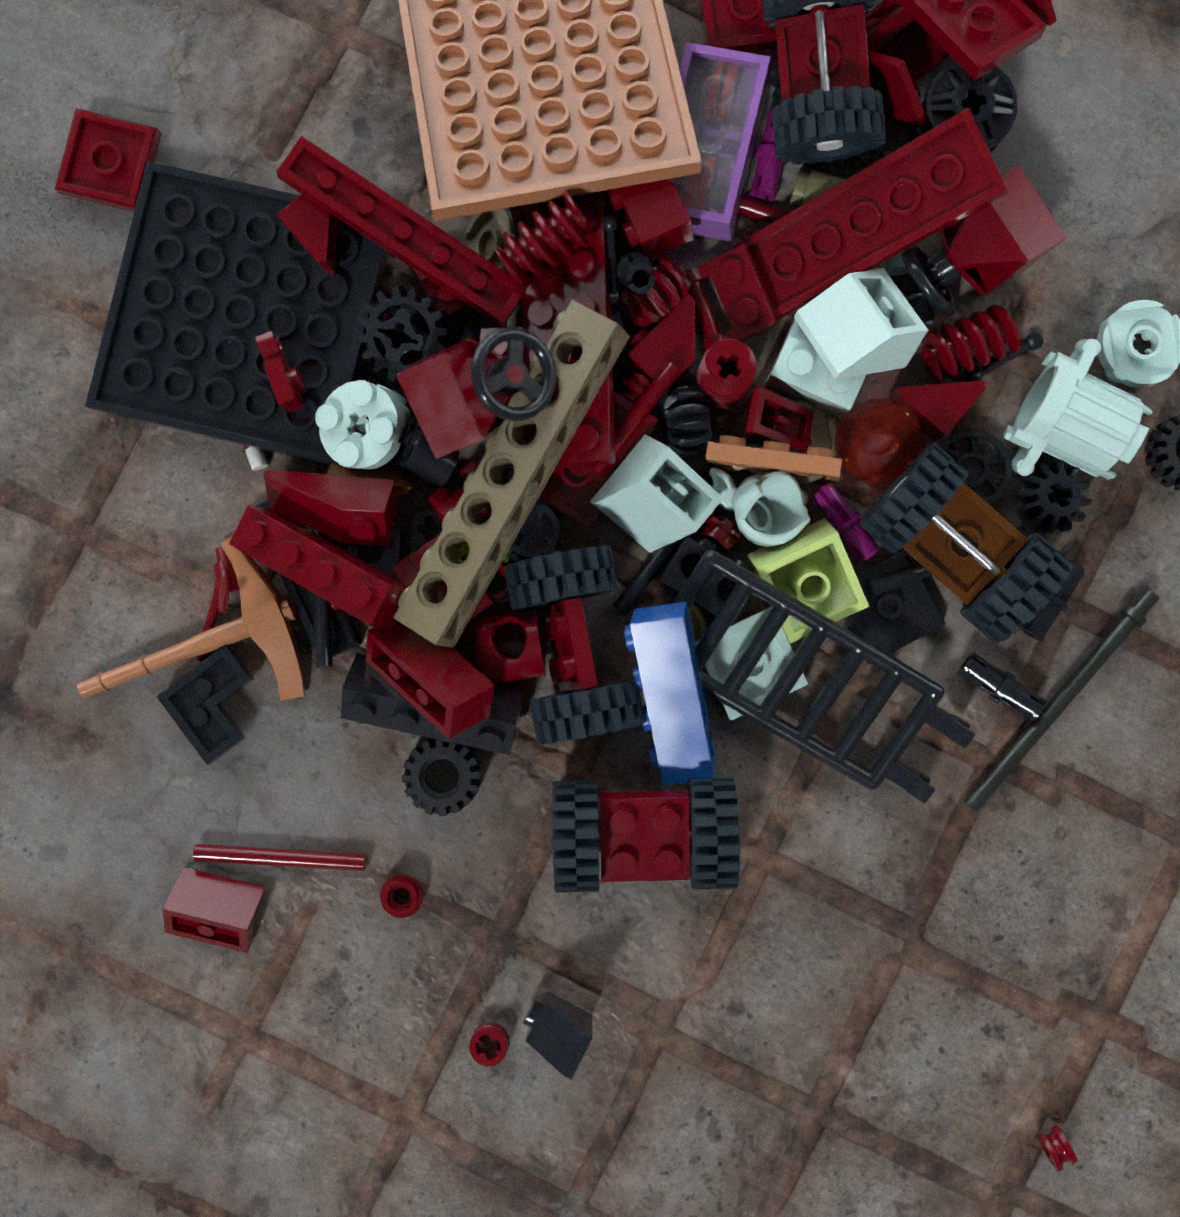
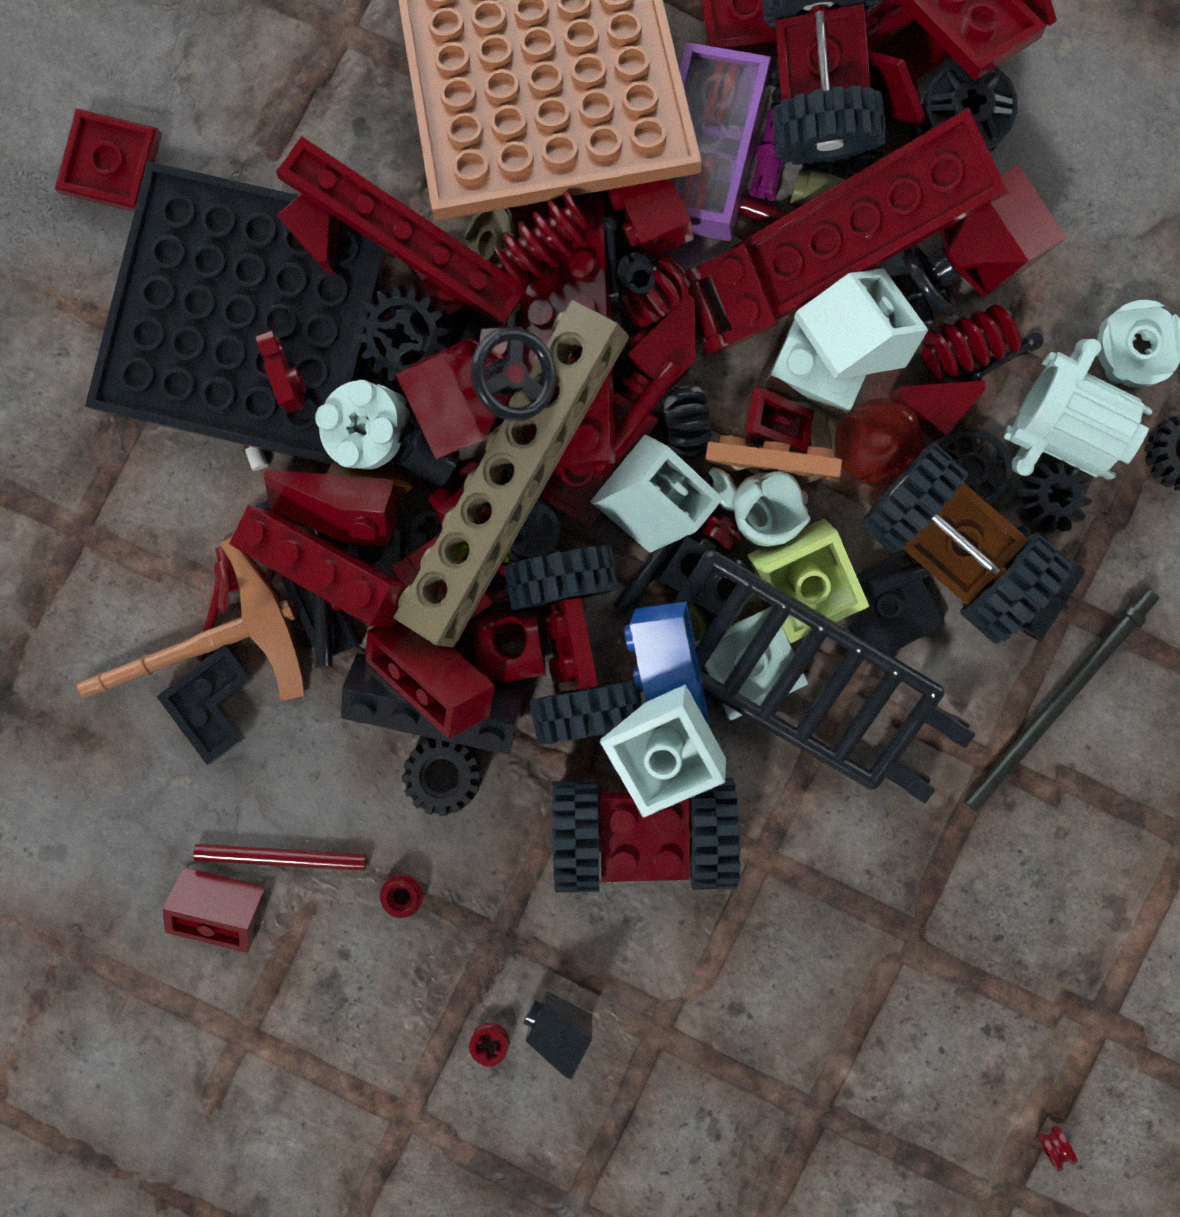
(665, 752): none -> light aqua slope
(726, 357): dark red piece -> none
(845, 522): magenta axle -> none
(1002, 687): black pin -> none

